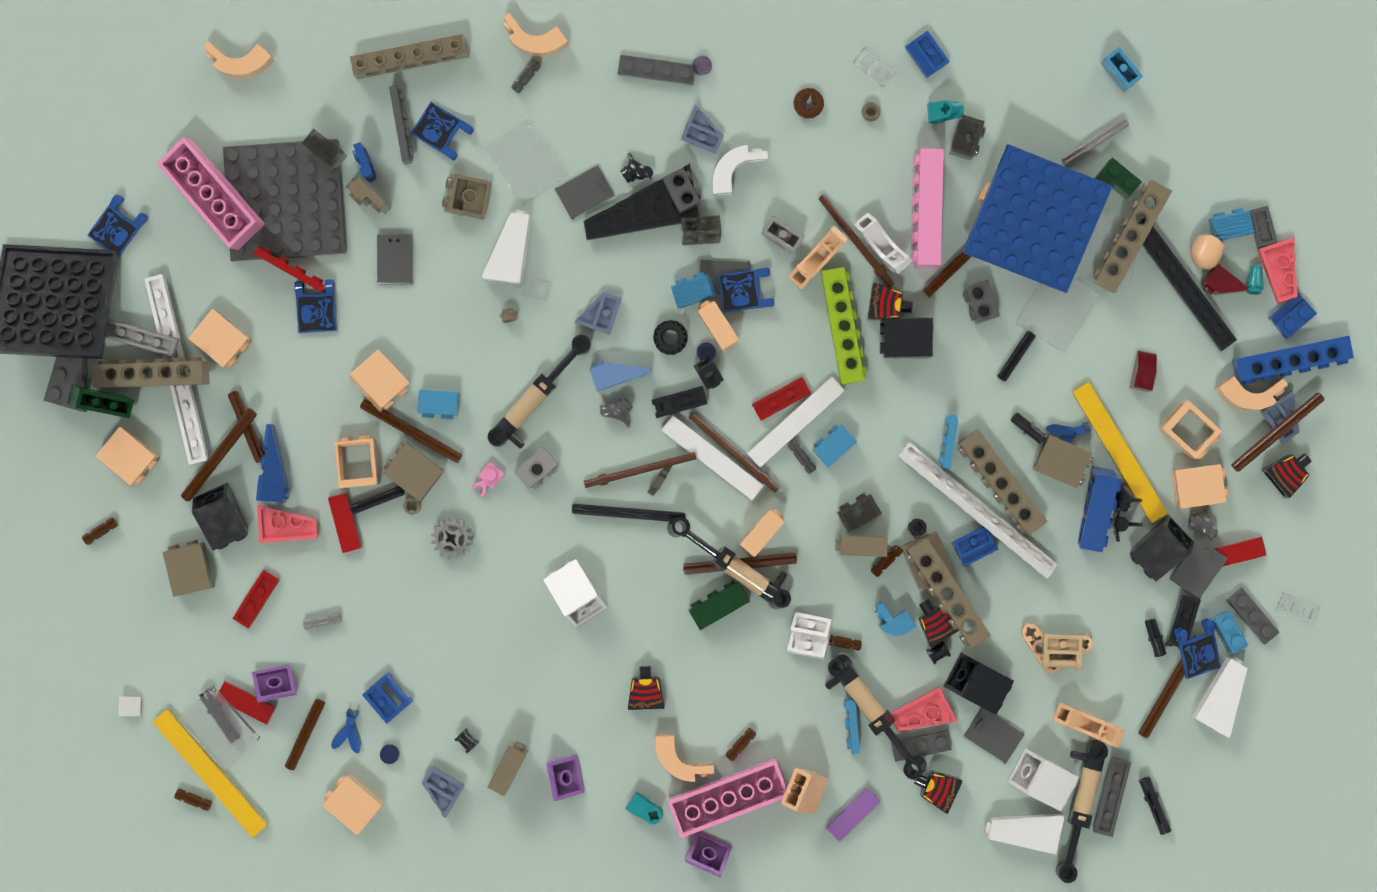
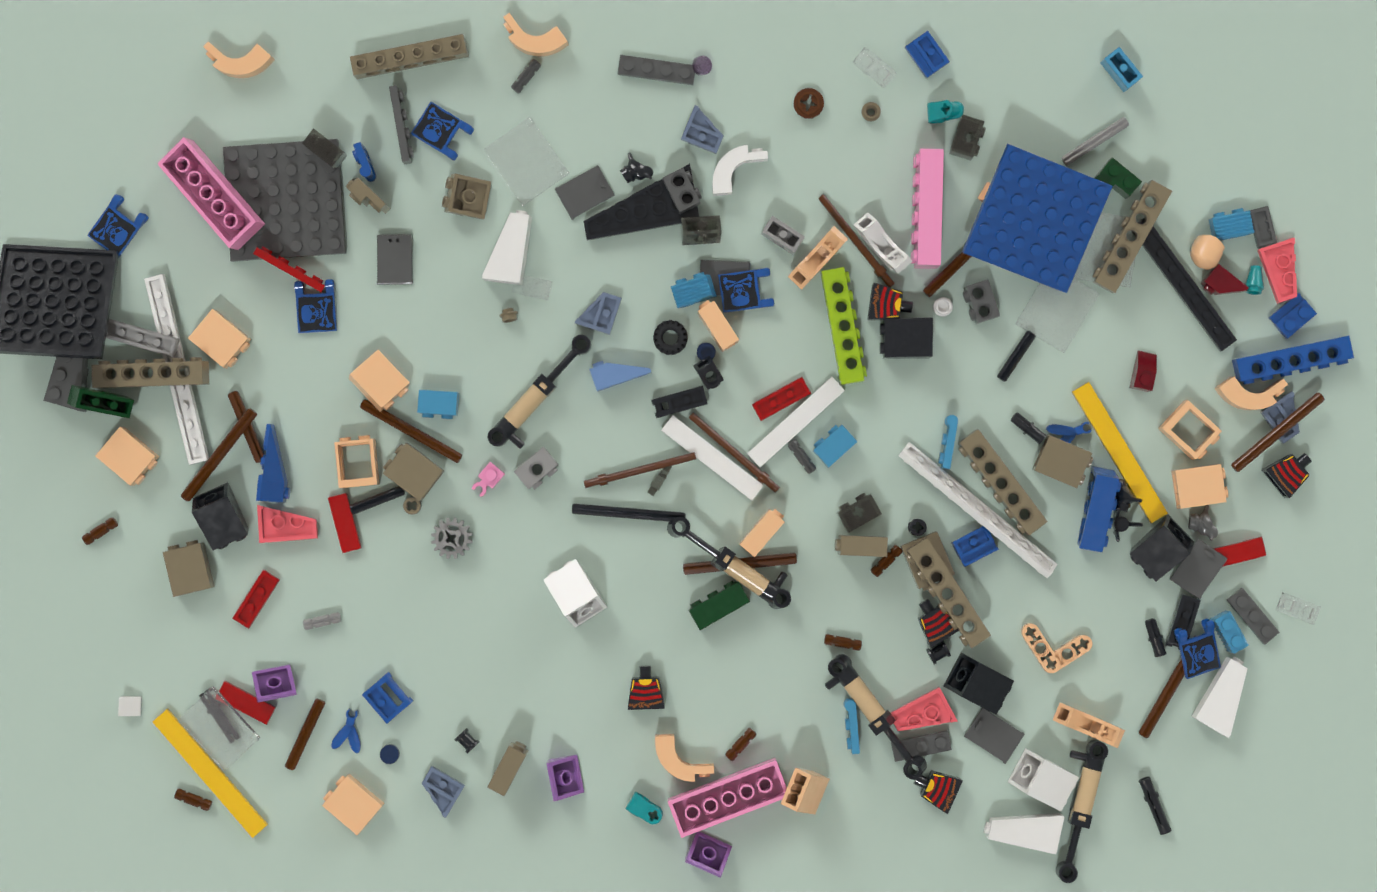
(617, 410): dark grey animal -> none
(810, 635): white slope -> none
(853, 814): medium lavender tile -> none
(895, 625): dark azure brick -> none
(942, 306): none -> white plate
(1062, 645): tan plate -> none
(1112, 796): dark grey plate -> none

